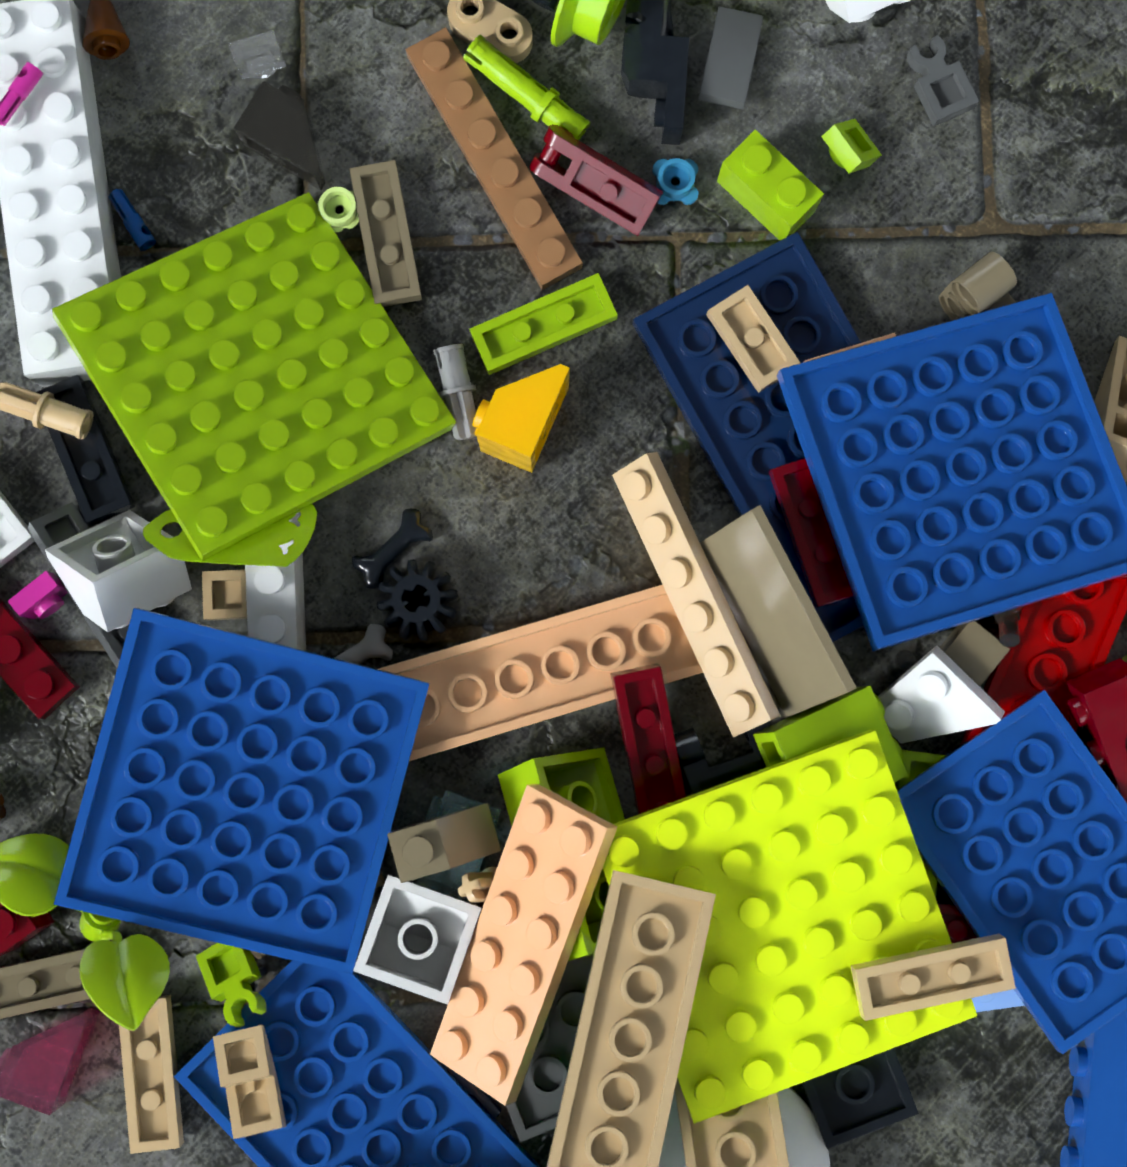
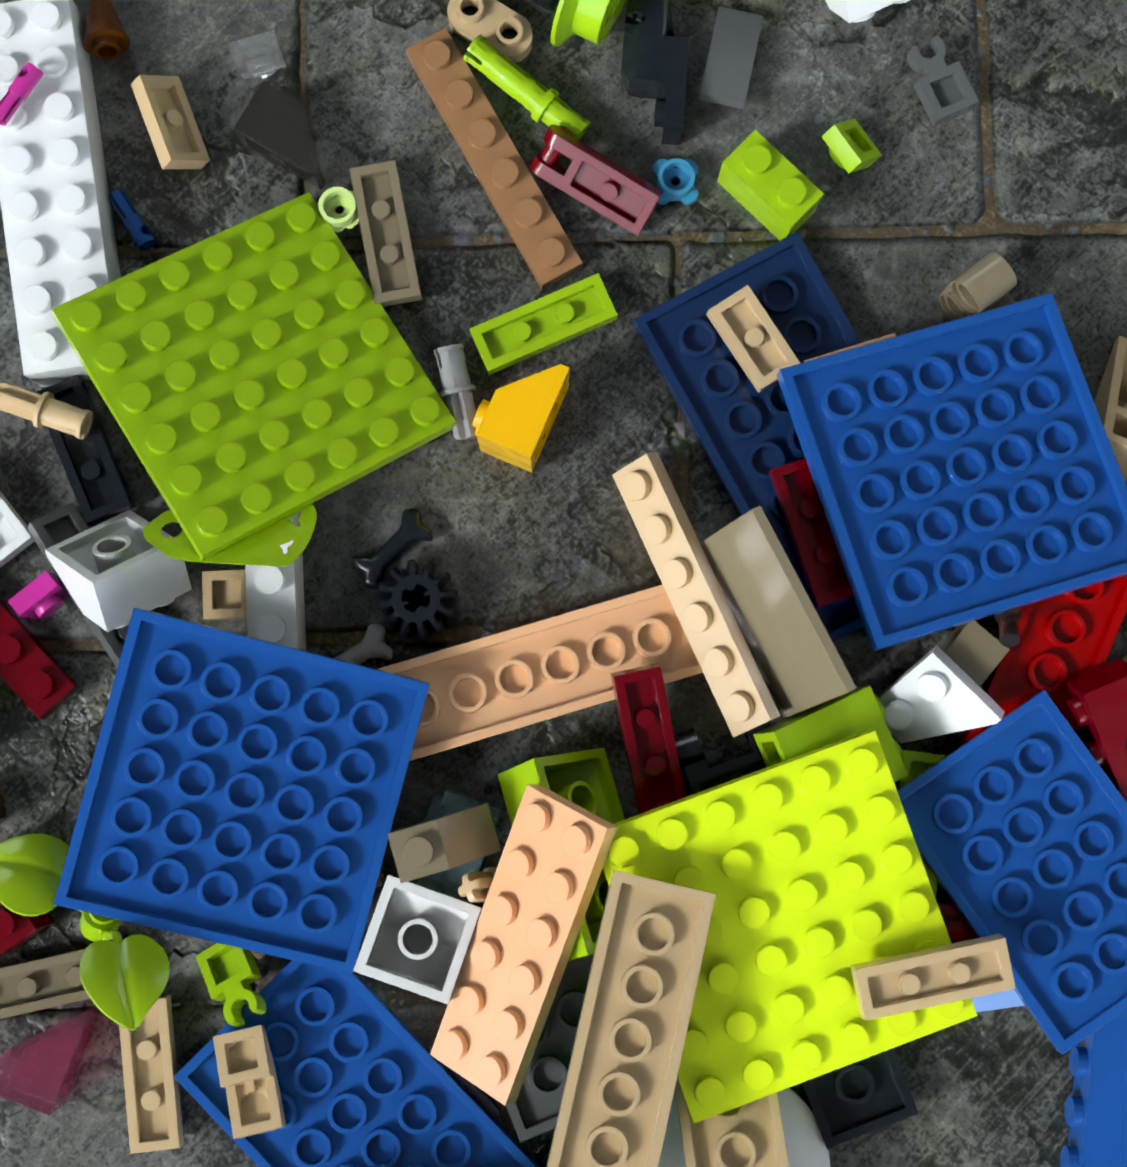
(170, 122): none -> tan plate

